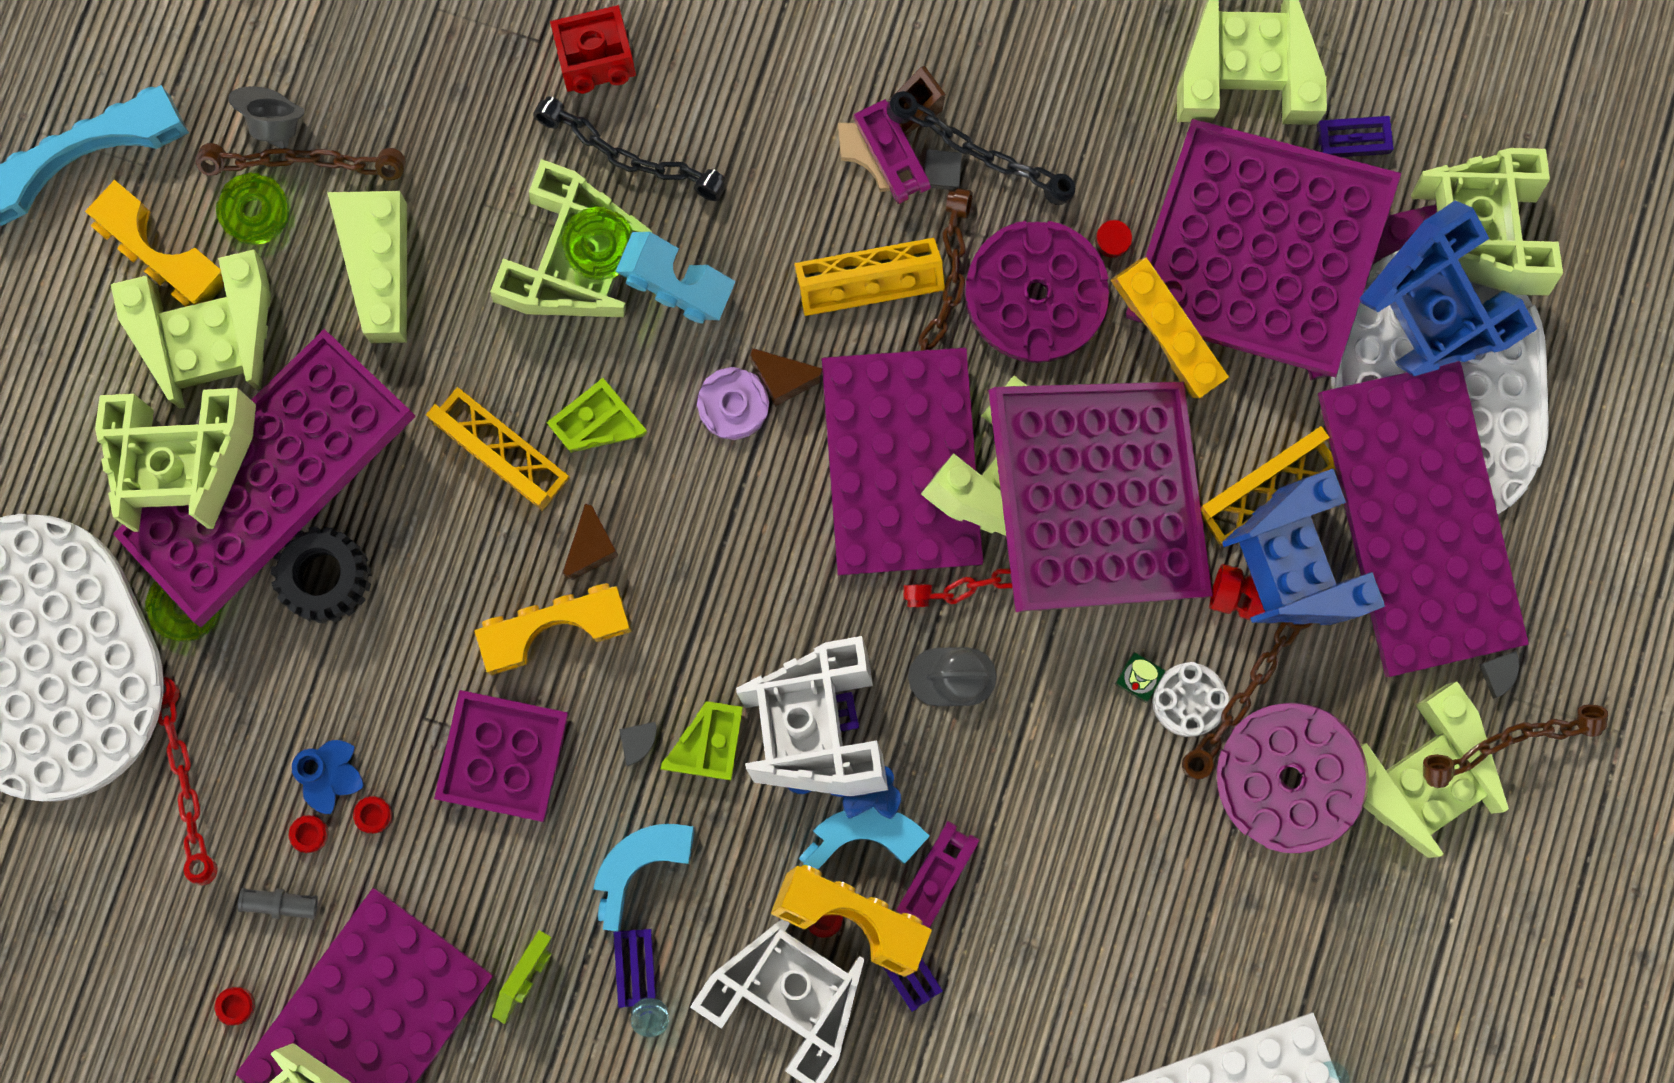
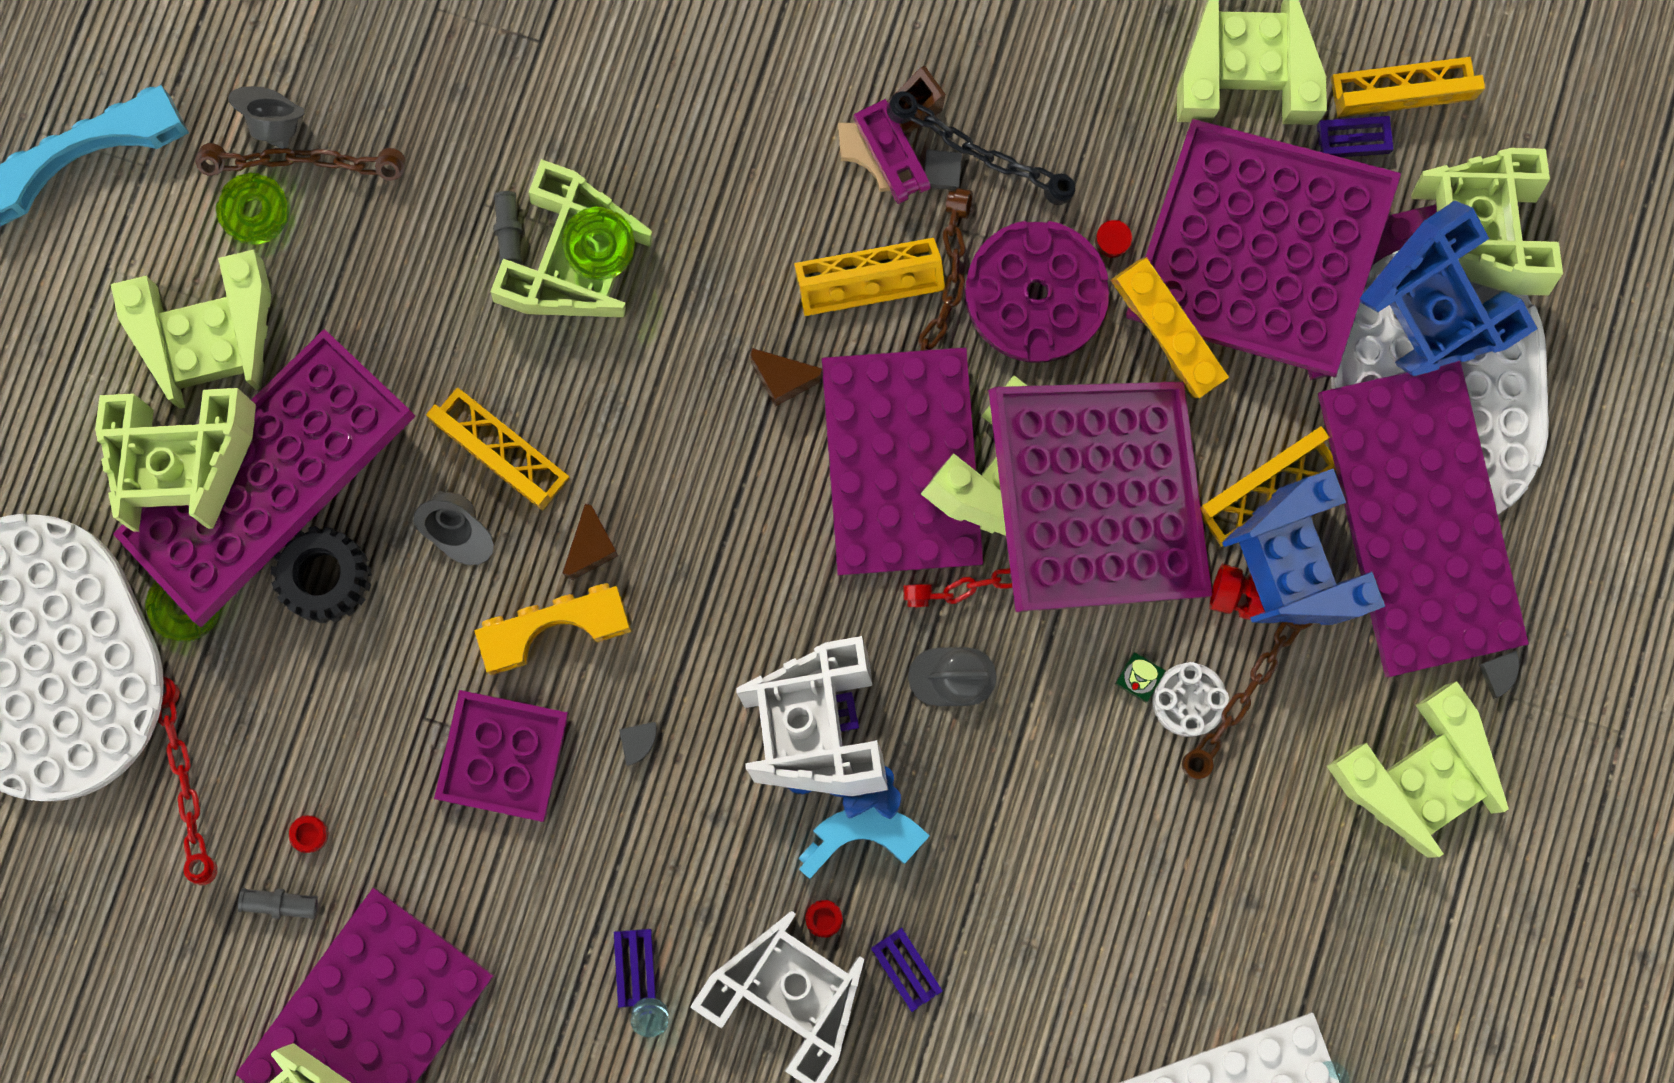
(126, 219): yellow arch -> none
(234, 1006): red tile -> none
(332, 777): blue plate -> none
(372, 815): red tile -> none
(375, 256): yellowish green wedge -> none
(453, 527): none -> dark grey piece
(507, 226): none -> dark grey pin
(518, 983): lime wing -> none
(551, 113): black piece -> none
(593, 49): red plate -> none
(595, 420): lime wing -> none
(632, 853): medium azure arch -> none
(649, 266): medium azure arch -> none
(708, 743): lime wing -> none
(733, 403): lavender tile -> none
(893, 938): yellow arch -> none
(937, 875): magenta plate -> none
(1331, 784): magenta plate -> none
(1406, 95): none -> yellow fence
(1439, 769): reddish brown piece -> none

